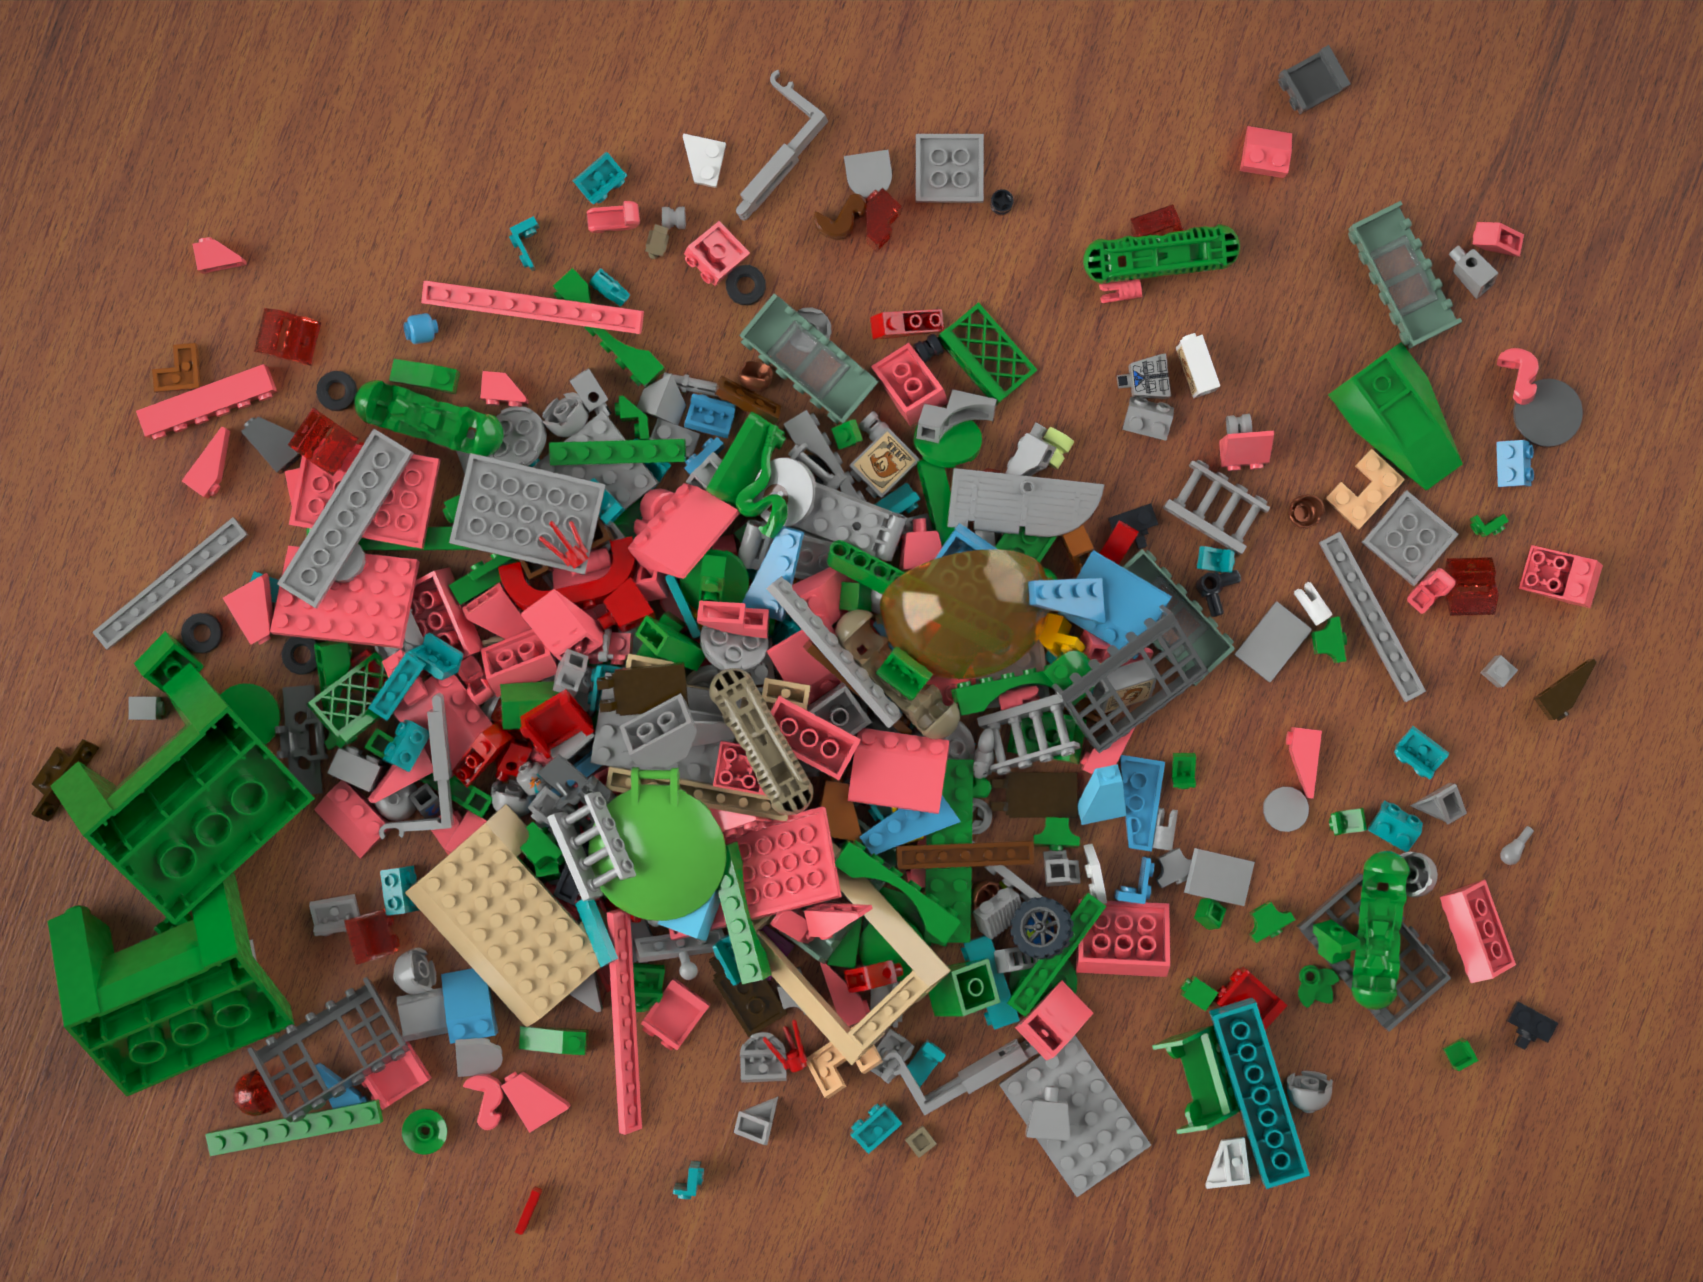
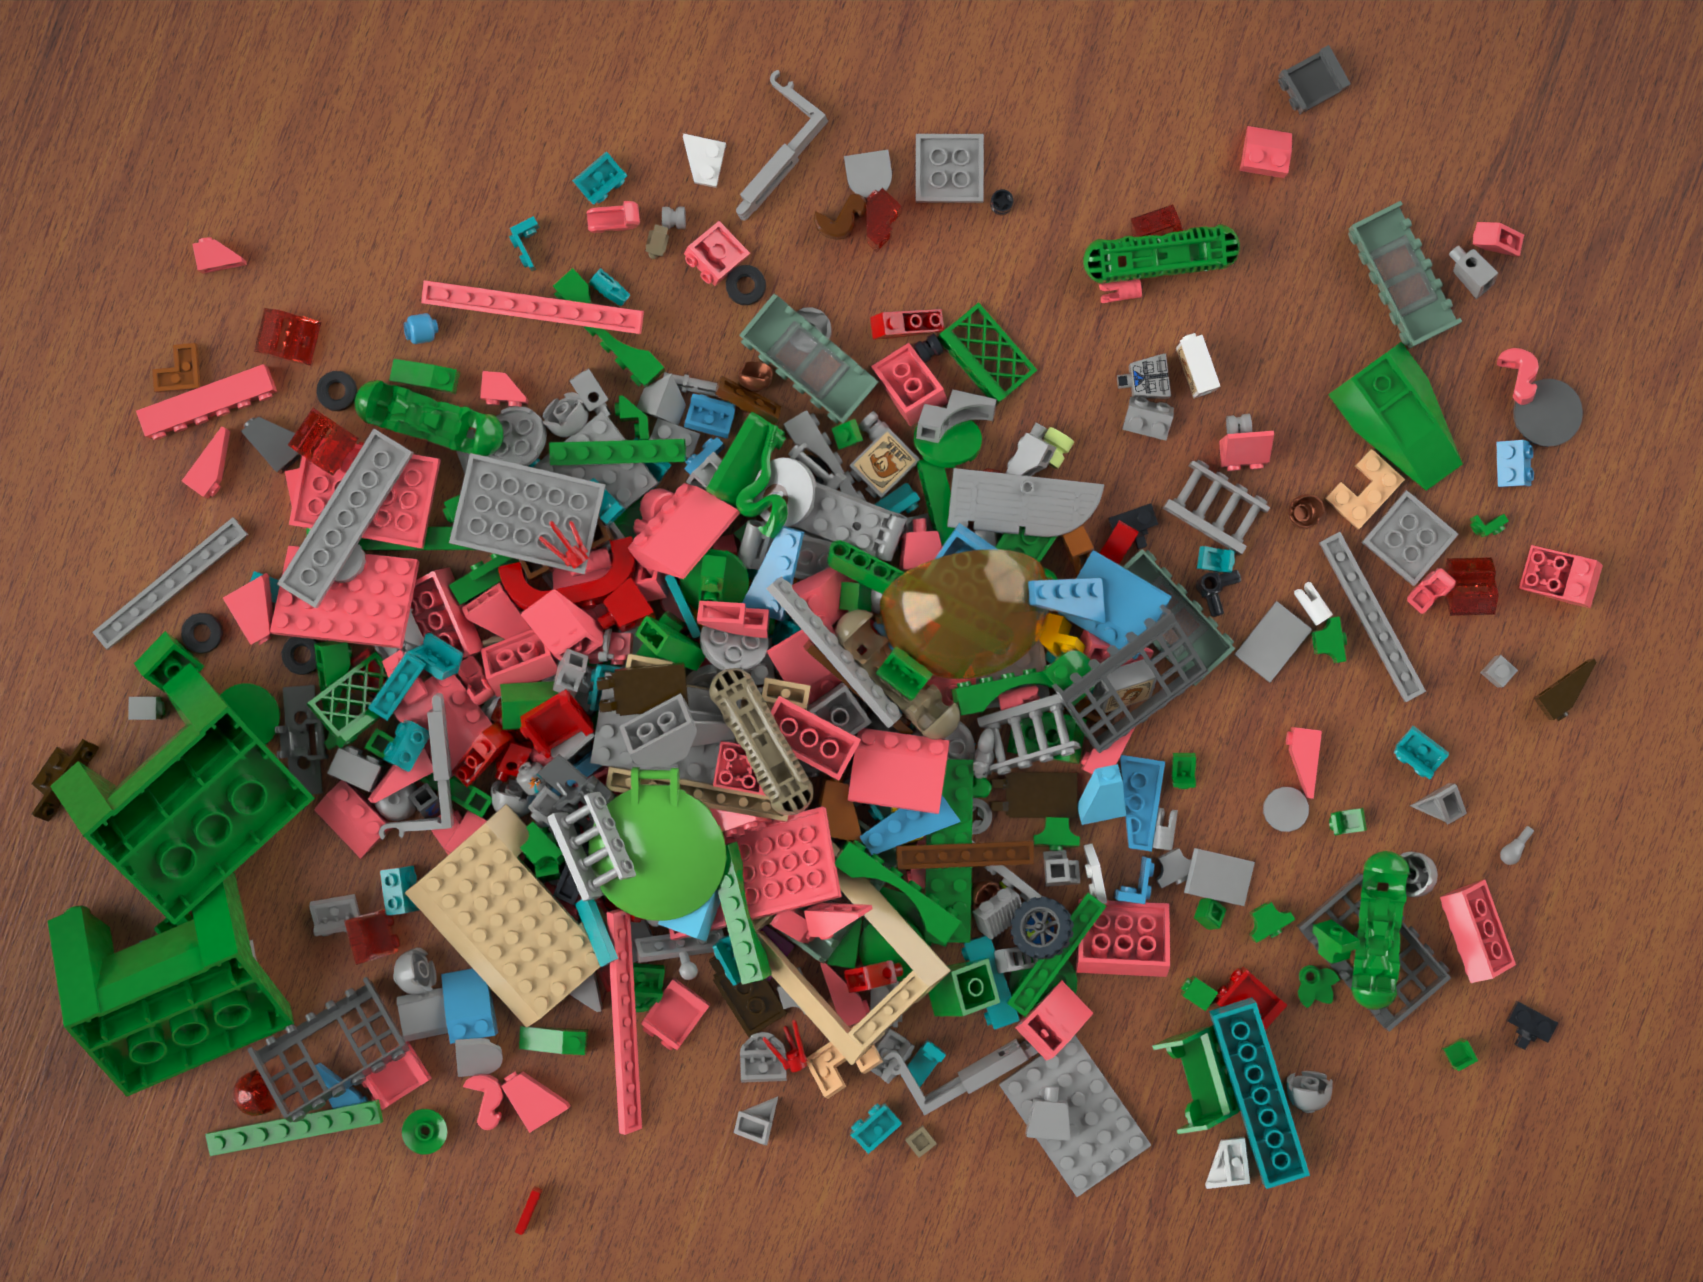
(695, 1178): teal bracket -> none
(1396, 826): teal bracket -> none

